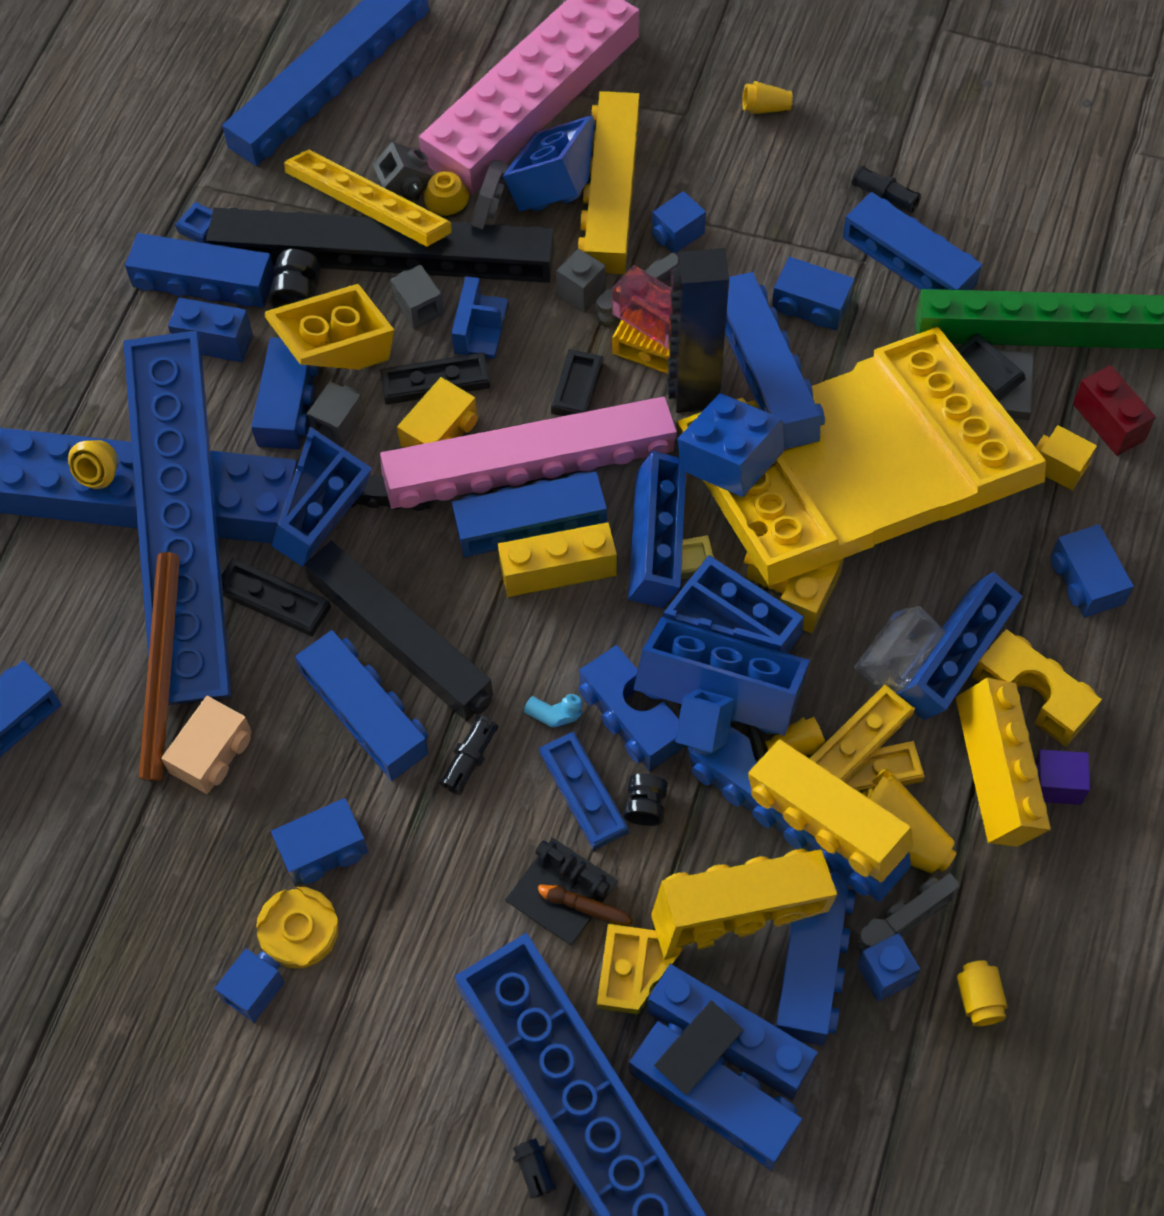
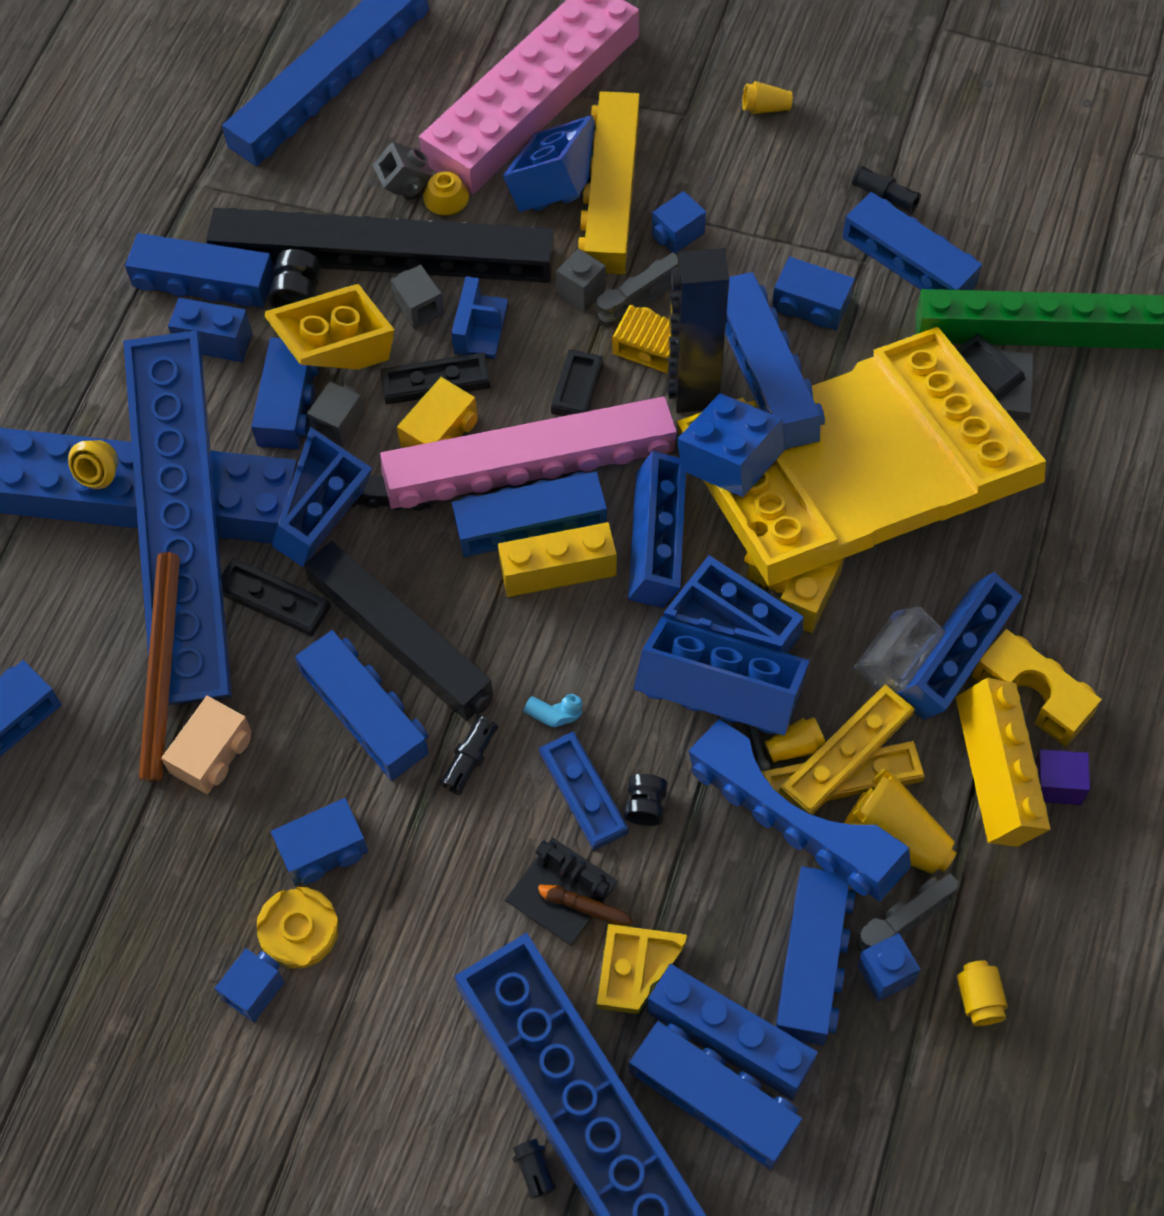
(195, 223): blue tile -> none
(368, 197): yellow tile -> none
(489, 194): dark grey hinge -> none
(643, 304): clear pink brick -> none
(647, 734): blue arch -> none
(693, 554): light yellow tile -> none
(699, 1048): black tile -> none
(704, 721): blue brick -> none
(740, 899): yellow wedge -> none
(830, 811): yellow brick -> none
(1065, 456): yellow brick -> none
(1091, 571): blue brick -> none
(1113, 410): dark red brick -> none

